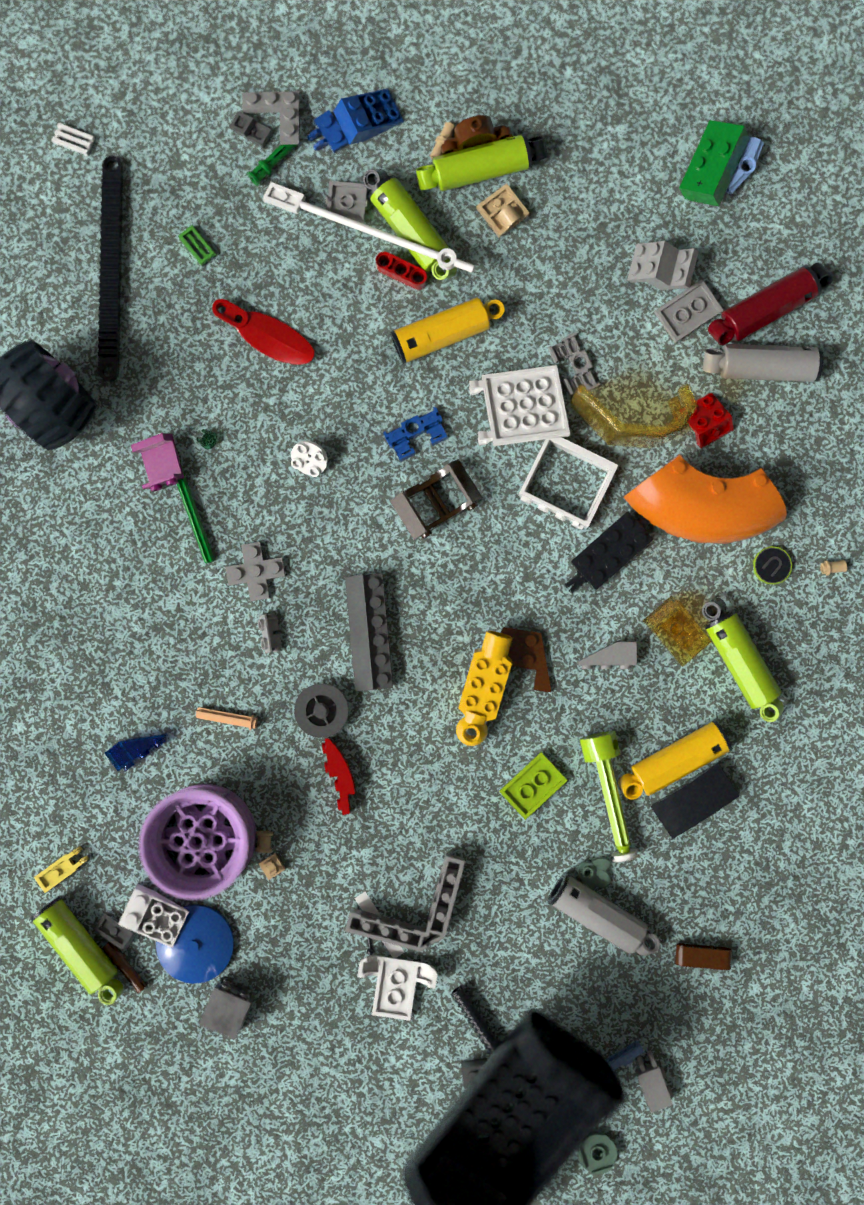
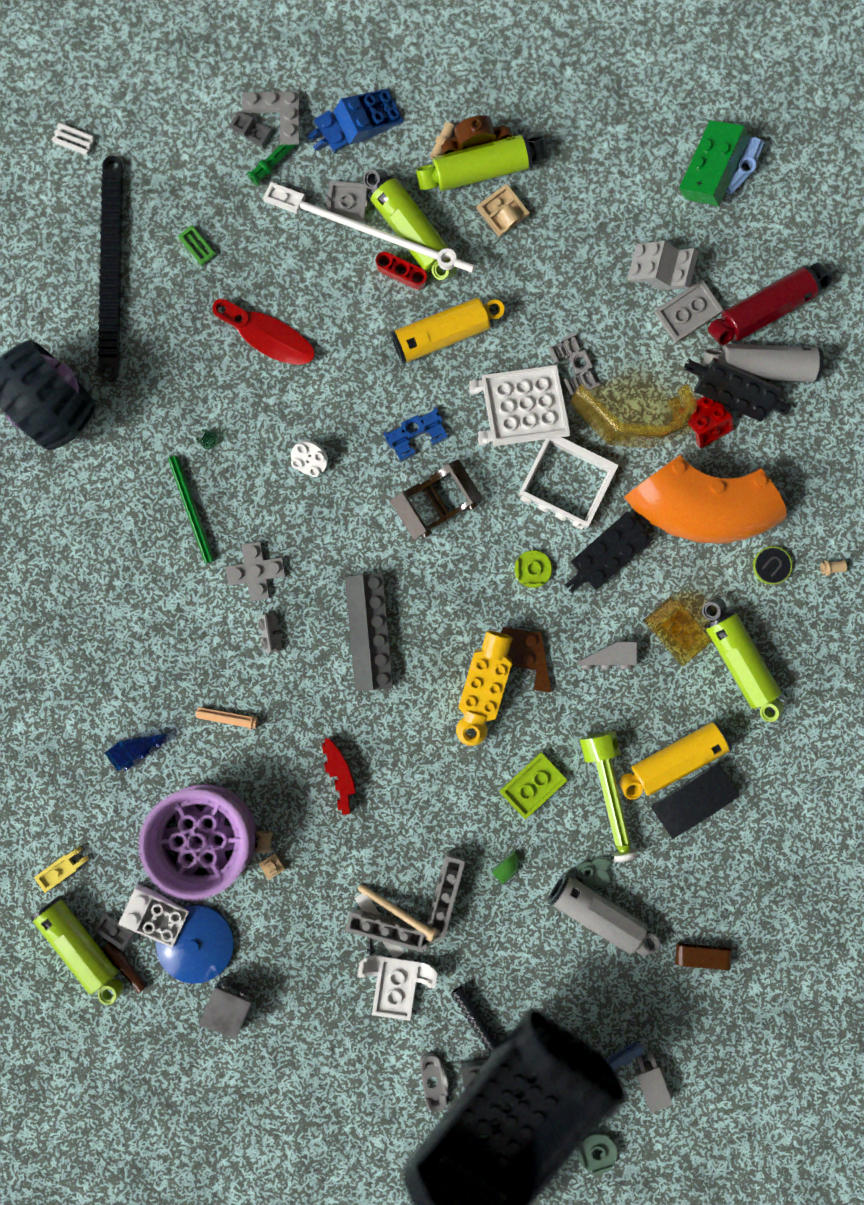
(160, 461): magenta panel -> none
(321, 710): dark grey wheel -> none
(431, 933): none -> tan bar
(436, 1096): none -> light grey piece
(506, 868): none -> bright green brick
(533, 574): none -> lime tile
(737, 389): none -> black plate

